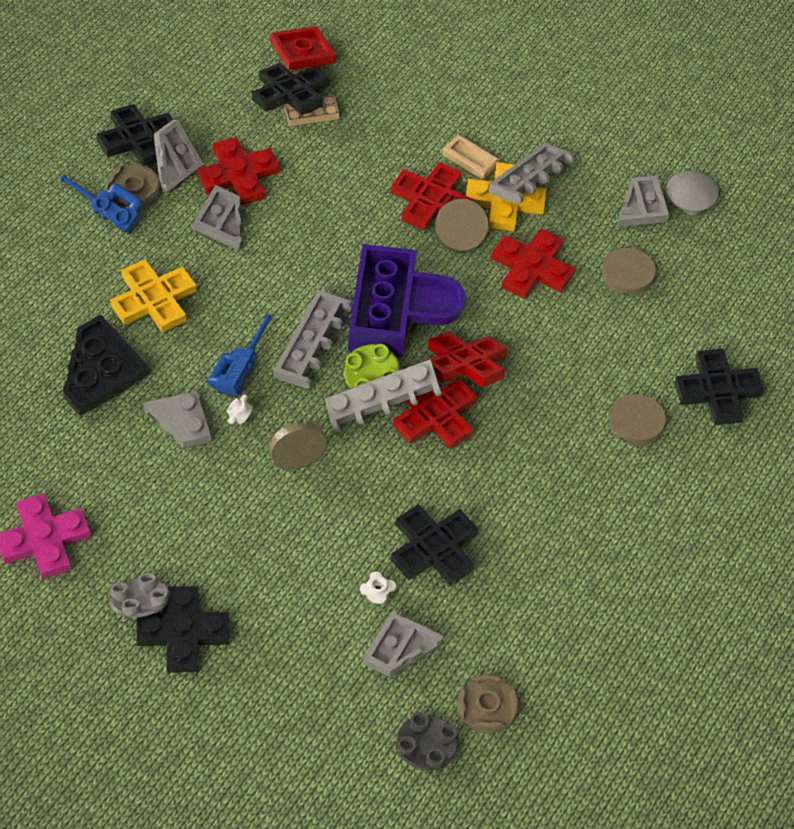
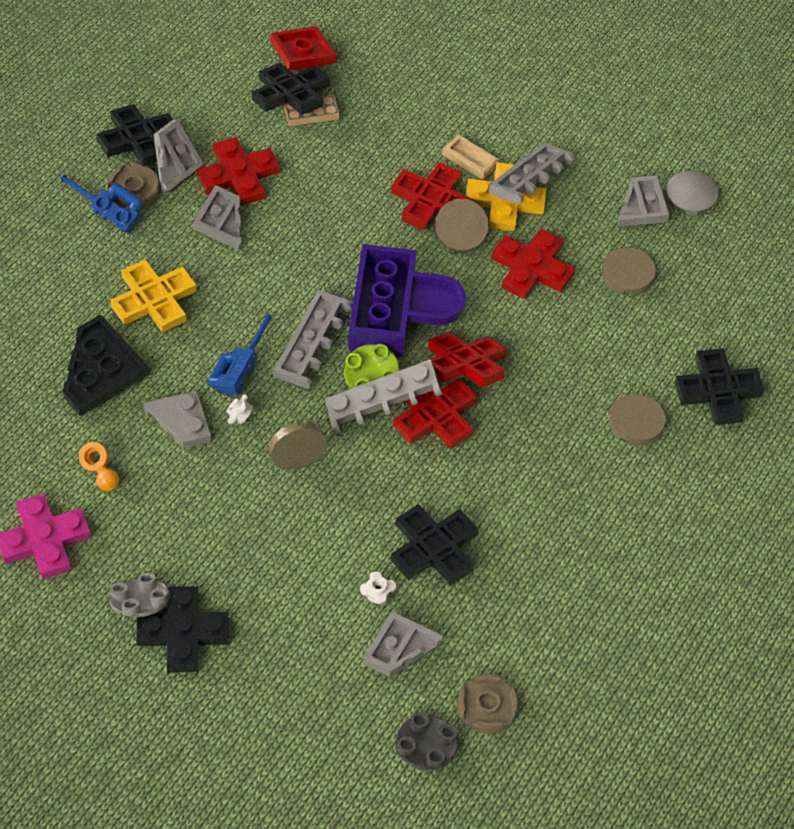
(107, 478): none -> light orange plate

